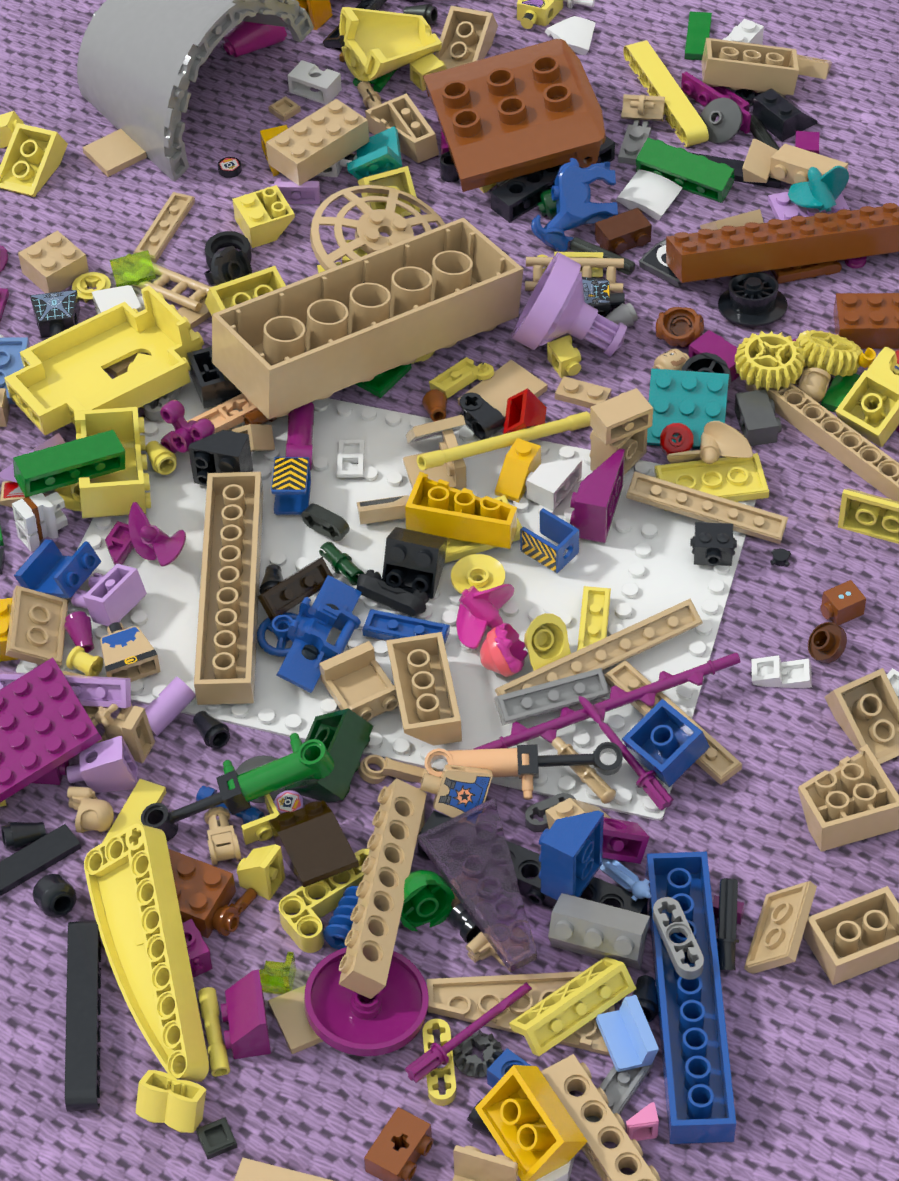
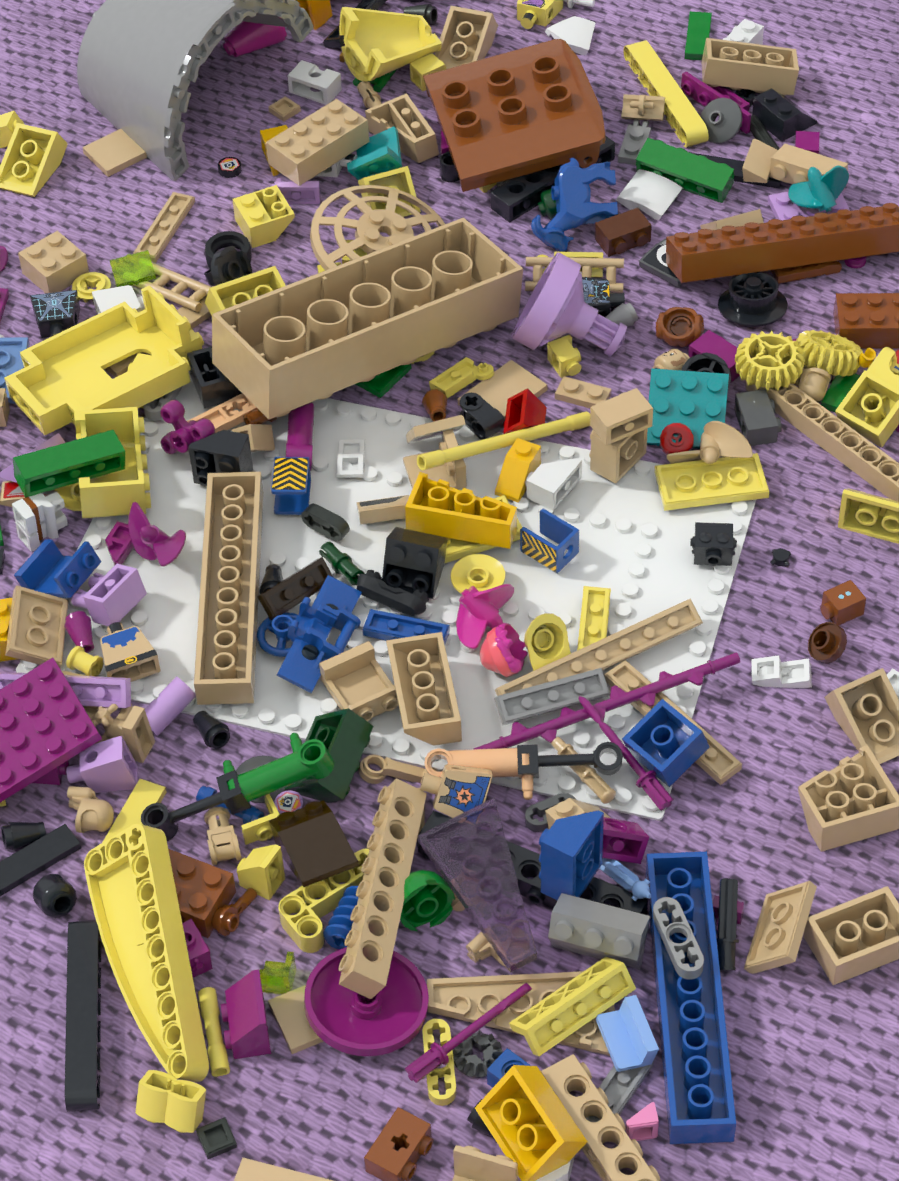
(161, 458): light yellow cone -> none
(461, 919): black wheel -> none
(581, 245): pearl dark grey axle -> none
(598, 499): magenta slope -> none
(647, 996): black cone -> none
(706, 507): tan tile -> none
(813, 66): tan slope -> none

